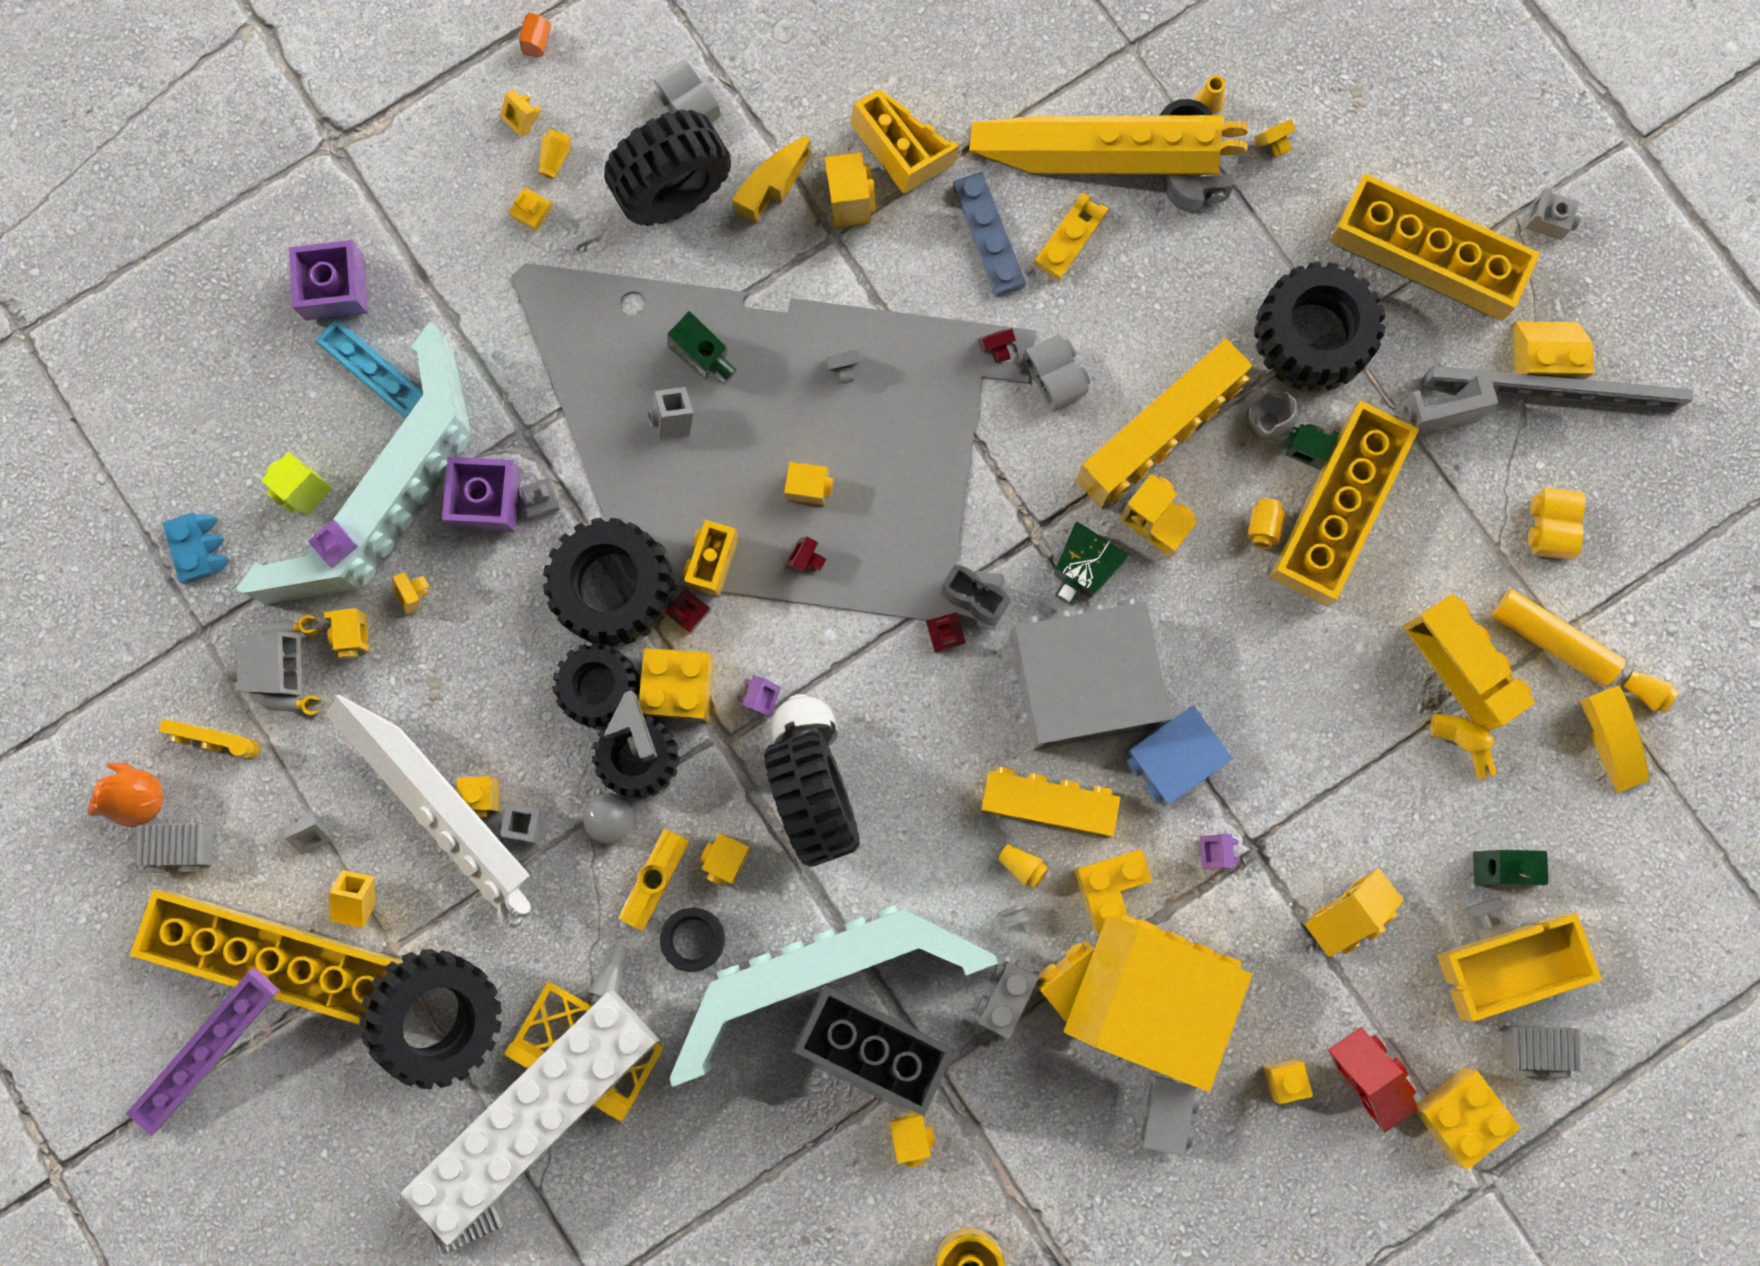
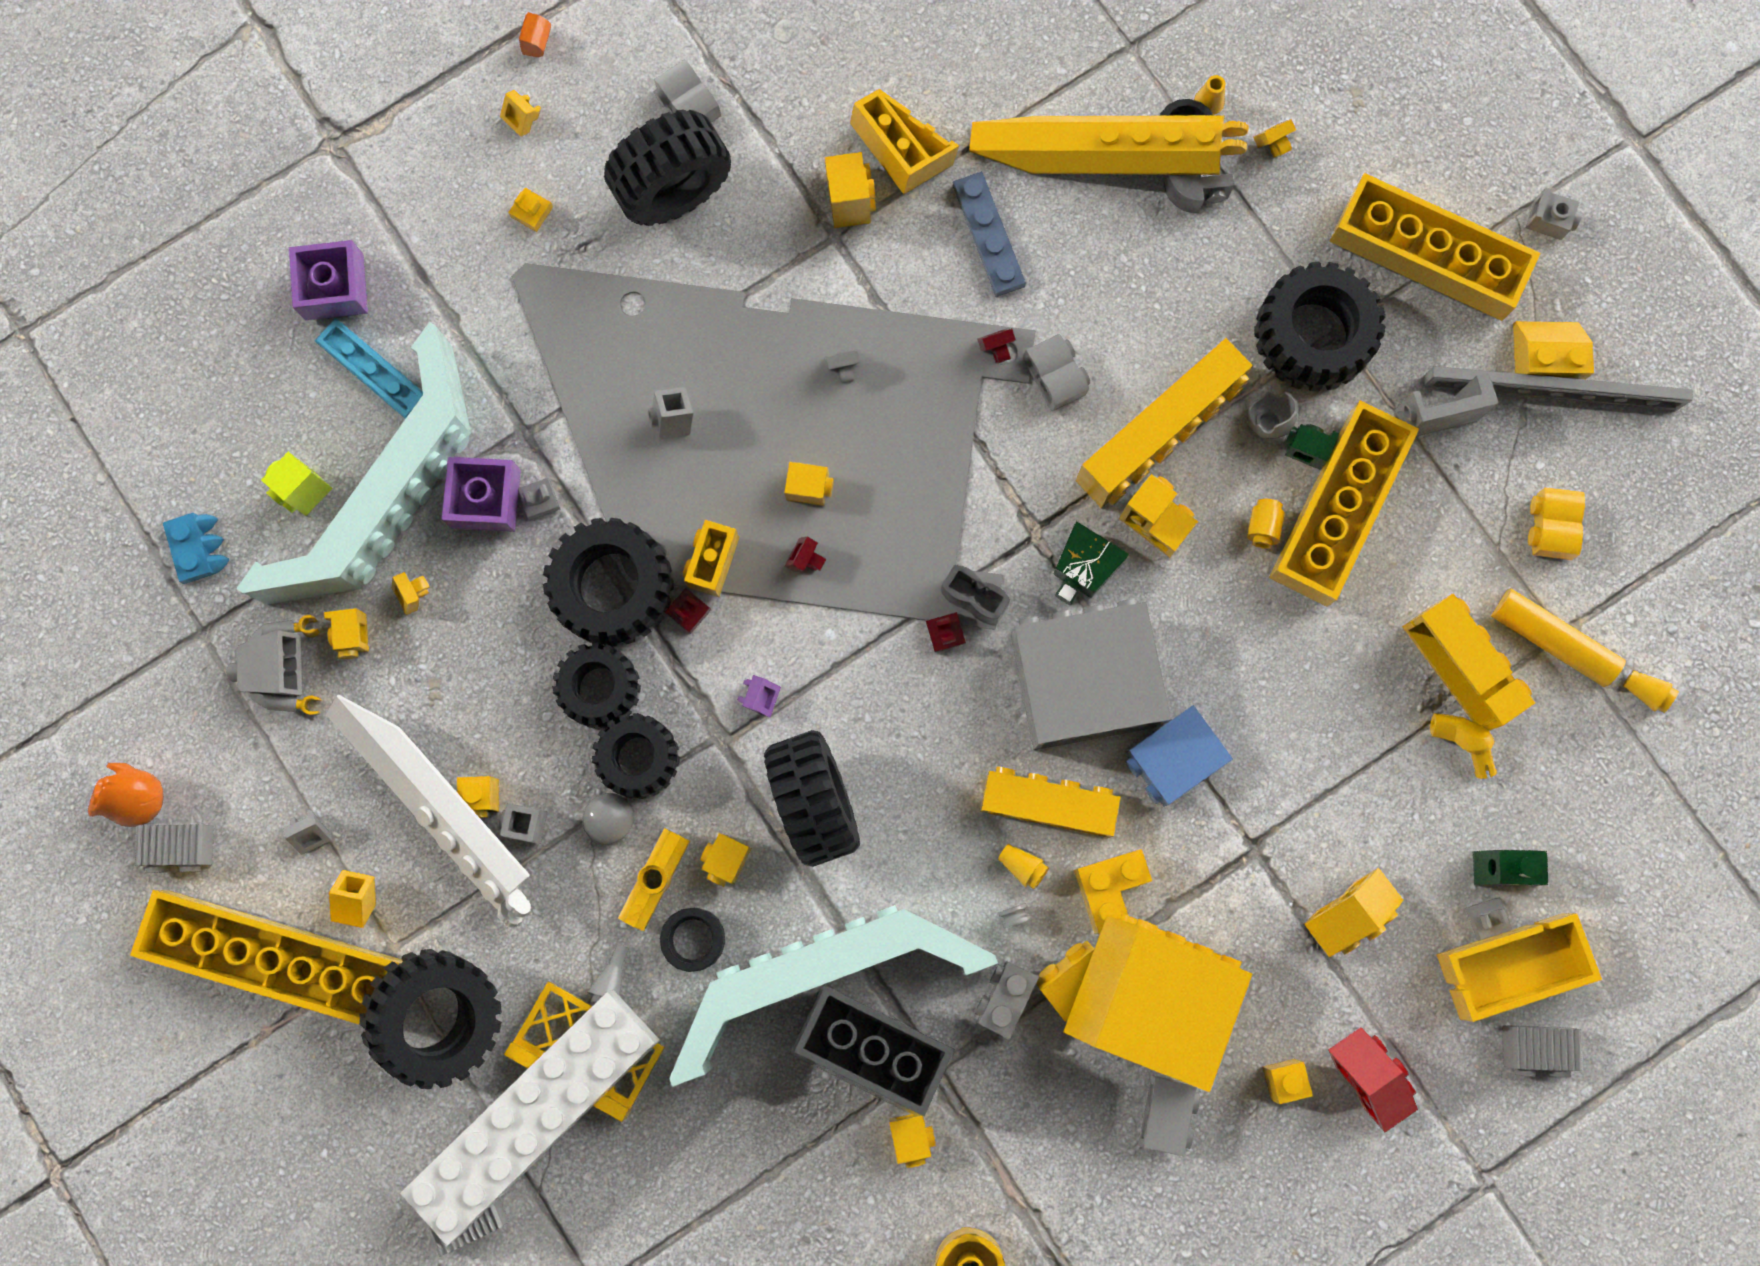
(203, 1051): medium lavender plate -> none
(210, 739): yellow plate -> none
(332, 543): medium lavender tile -> none
(553, 153): yellow cone -> none
(628, 719): light grey slope -> none
(676, 685): yellow brick -> none
(691, 338): dark green torso -> none
(772, 179): yellow slope -> none
(803, 715): white cylinder -> none
(1070, 237): yellow plate -> none
(1218, 851): medium lavender tile -> none
(1466, 1118): yellow brick -> none
(1616, 738): yellow slope -> none

